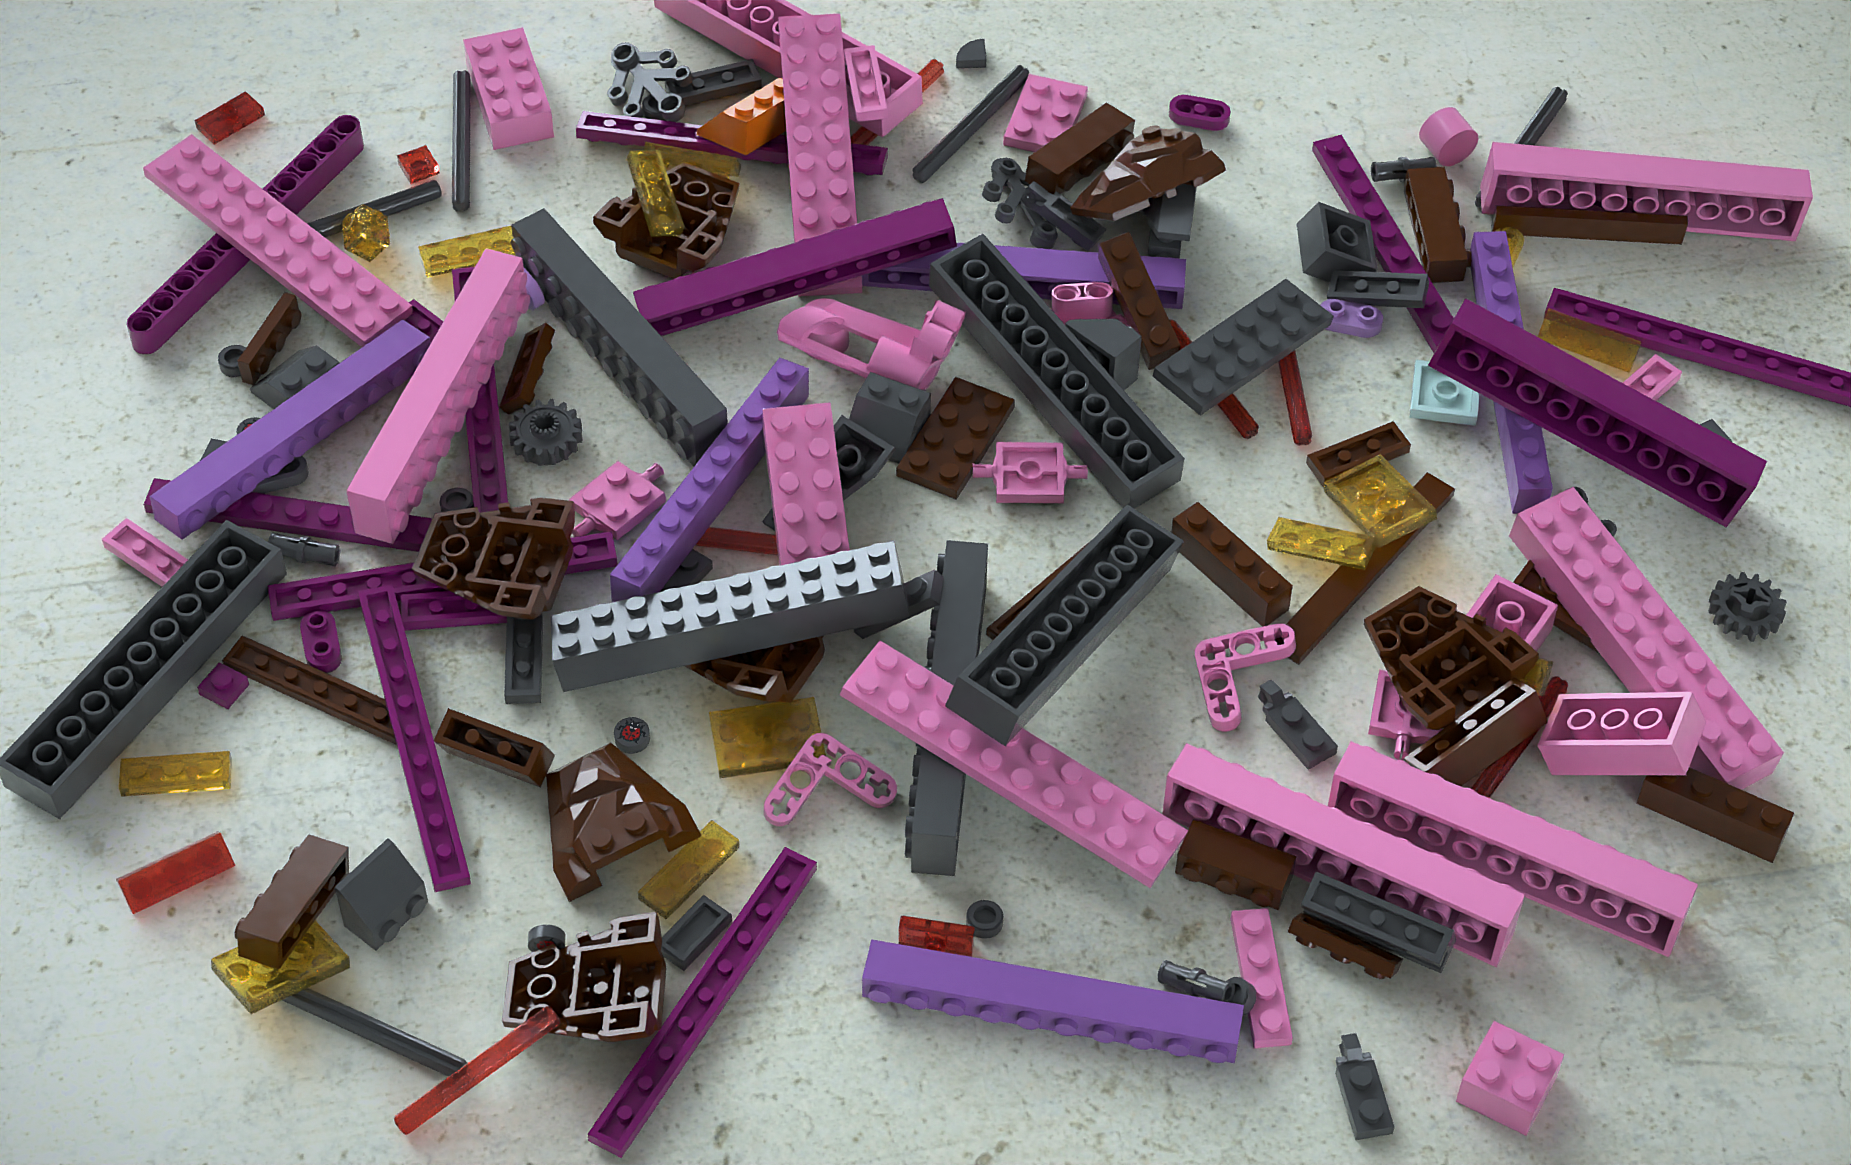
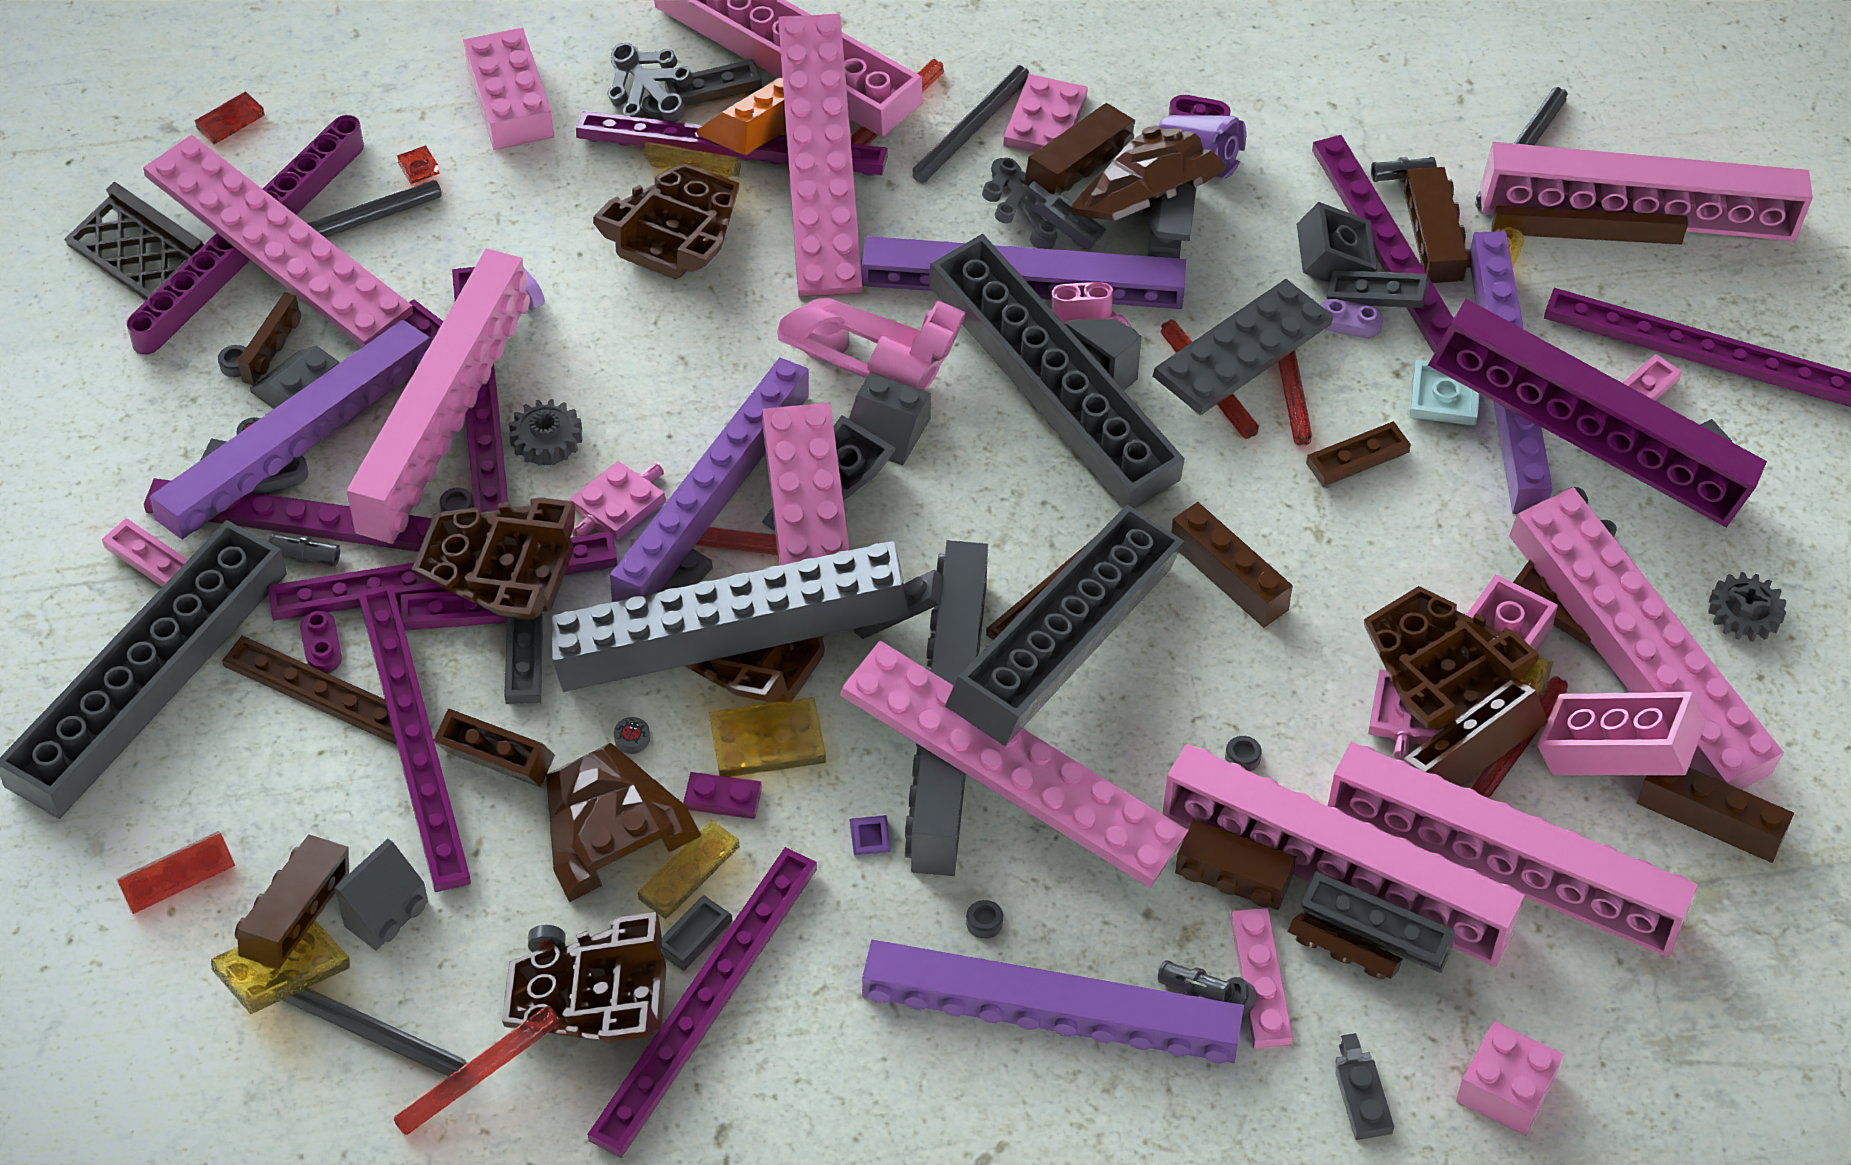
(149, 221): none -> dark brown fence
(175, 773): clear yellow plate -> none
(223, 685): magenta plate -> none
(366, 232): clear yellow brick -> none
(461, 141): dark grey axle -> none
(463, 251): clear yellow plate -> none
(527, 369): reddish brown plate -> none
(619, 337): dark grey brick -> none
(655, 193): clear yellow plate -> none
(722, 795): none -> magenta plate
(797, 268): magenta brick -> none
(817, 768): bright pink beam -> none
(865, 83): bright pink plate -> none
(869, 835): none -> medium lavender slope
(936, 935): clear red plate -> none
(955, 437): reddish brown plate -> none
(972, 55): dark grey tile -> none
(1029, 472): bright pink plate -> none
(1138, 299): reddish brown brick -> none
(1217, 133): none -> medium lavender cone
(1222, 665): bright pink beam -> none
(1244, 752): none -> dark grey tile
(1296, 726): dark grey hinge -> none
(1321, 543): clear yellow plate -> none
(1349, 583): reddish brown tile -> none
(1379, 500): clear yellow plate -> none
(1448, 136): bright pink piece -> none
(1589, 340): clear yellow plate -> none

